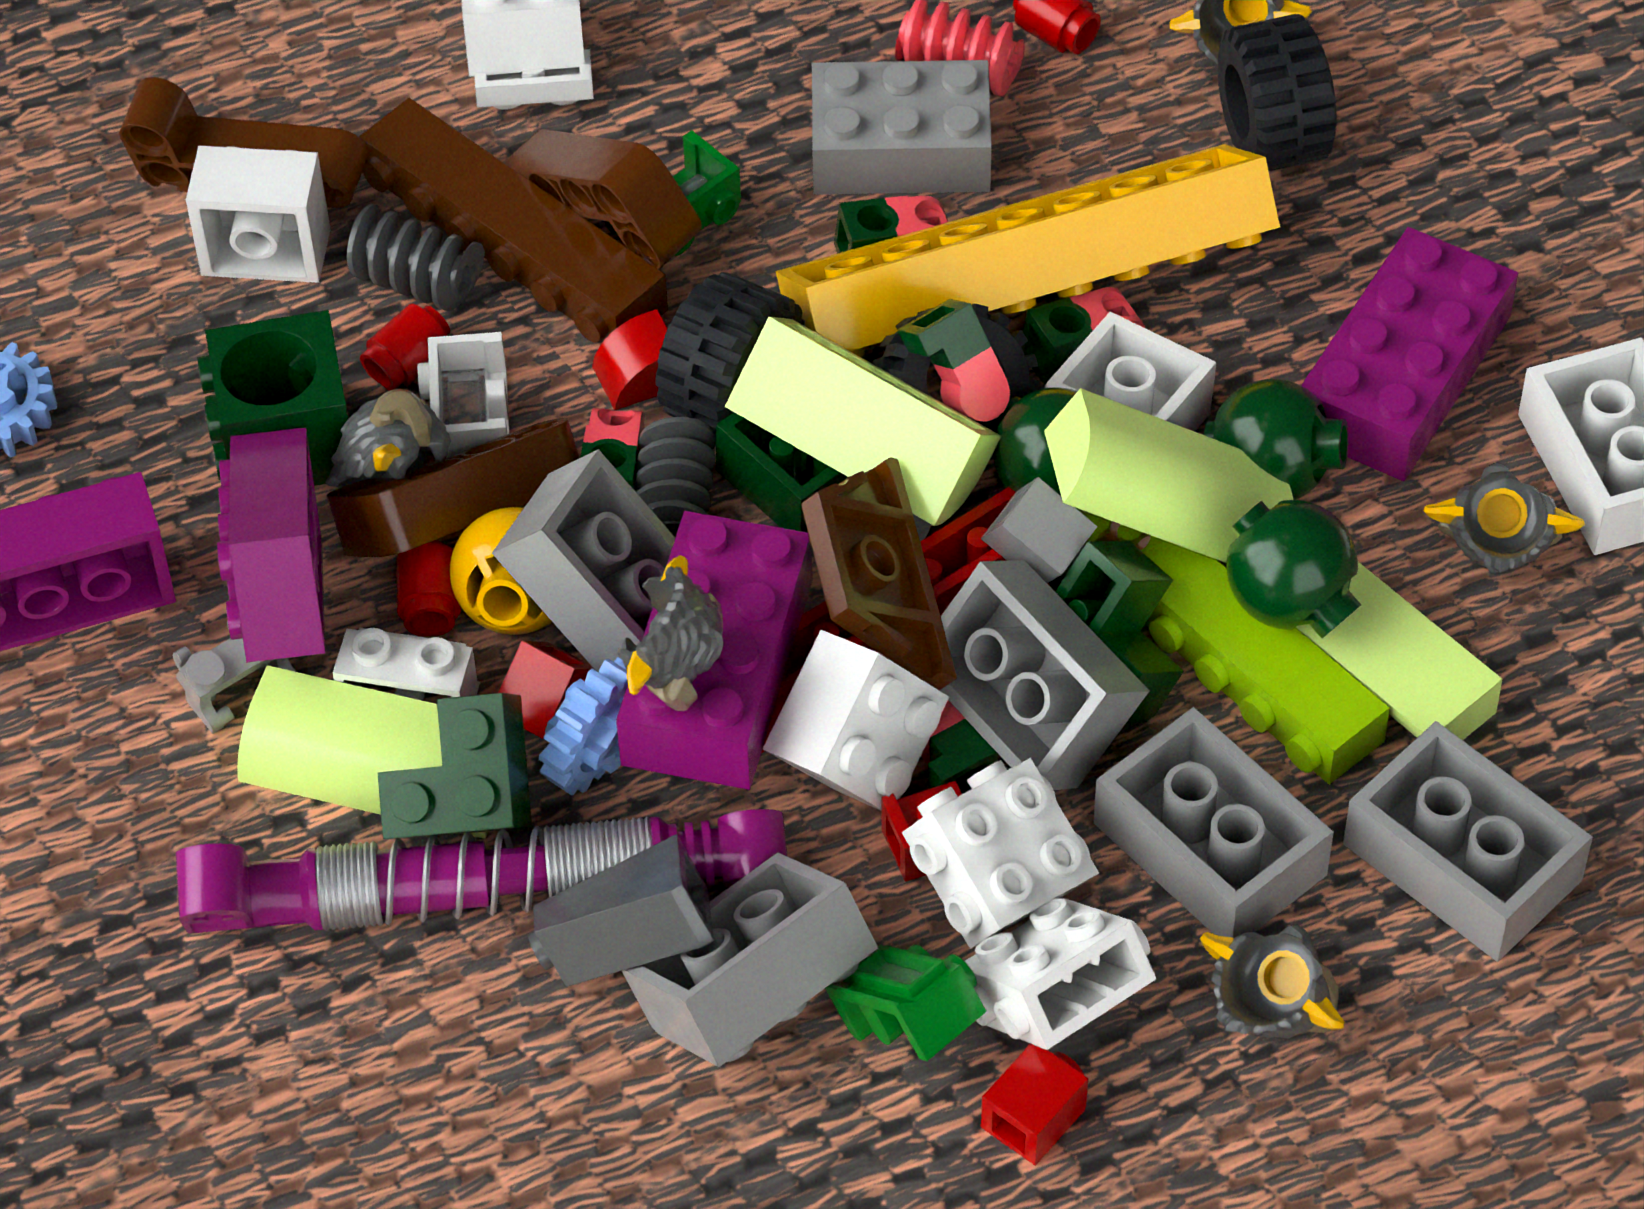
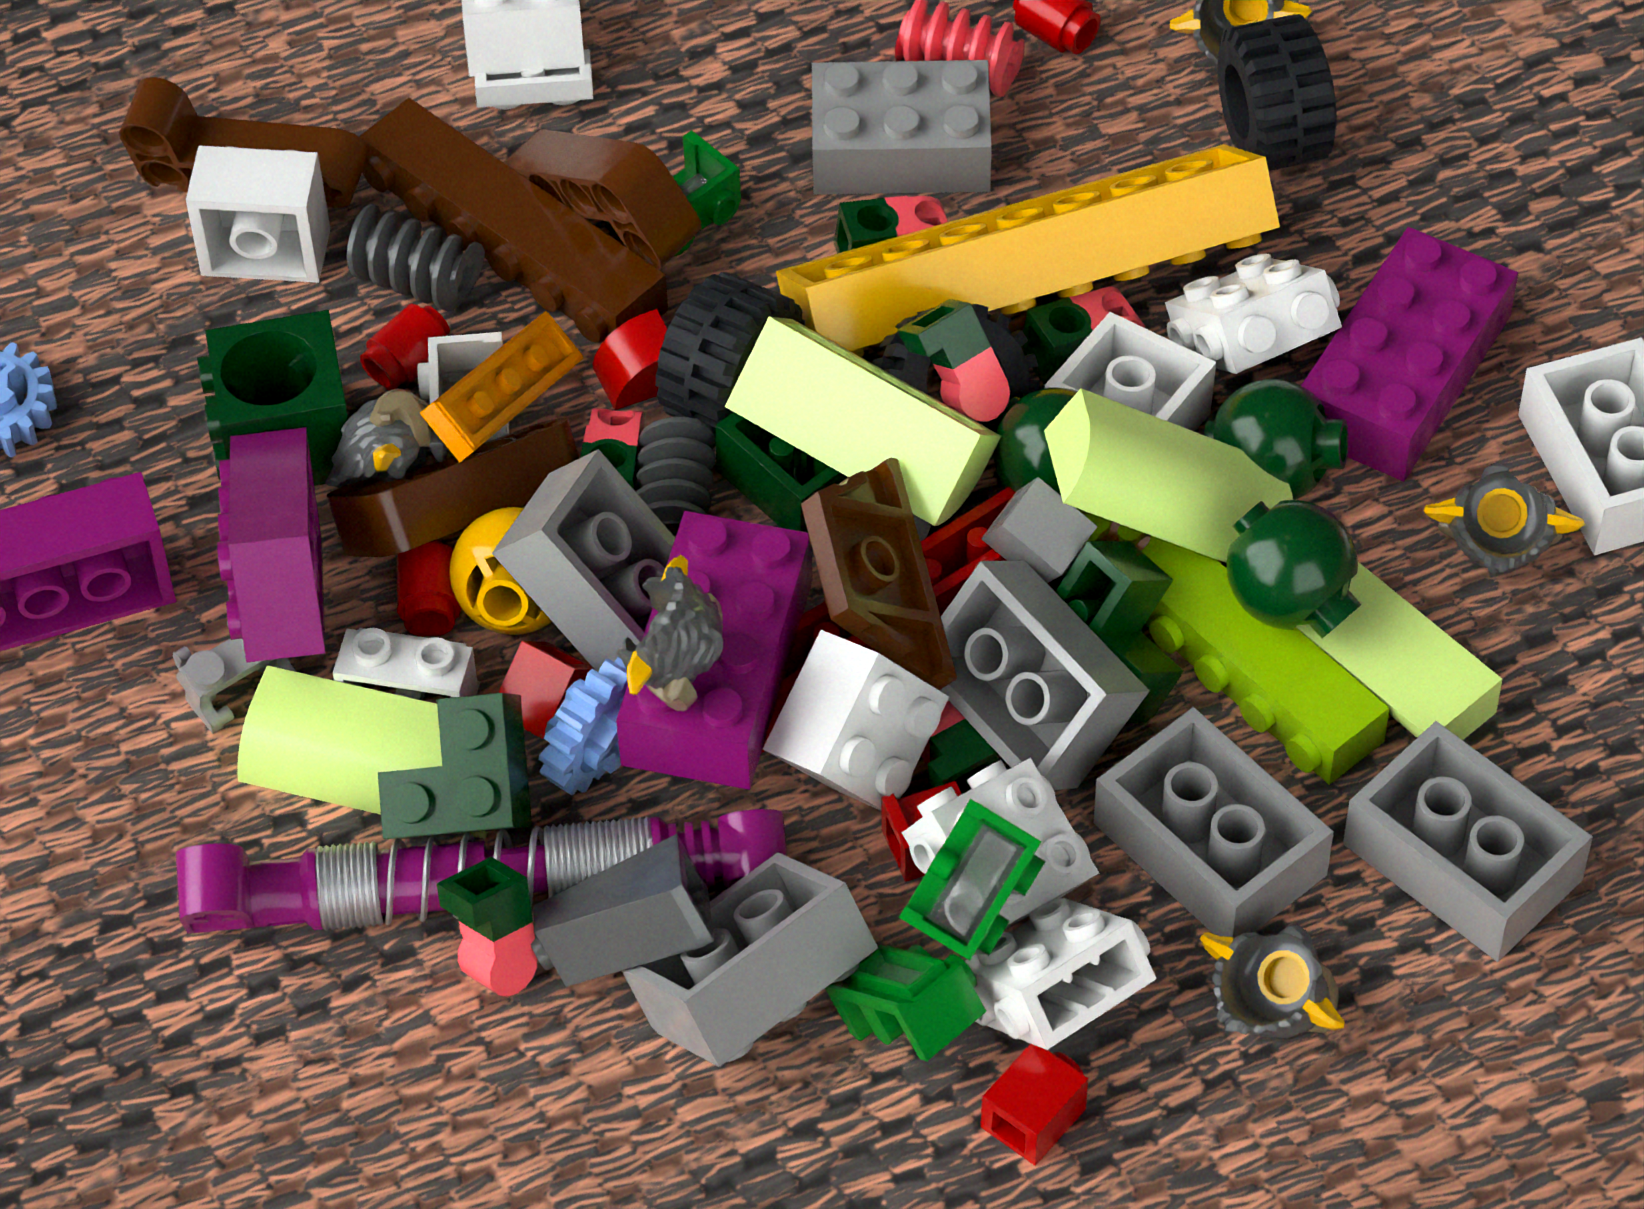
(494, 925): none -> leg
(502, 386): none -> light orange tile
(972, 880): none -> window
(1254, 312): none -> white brick

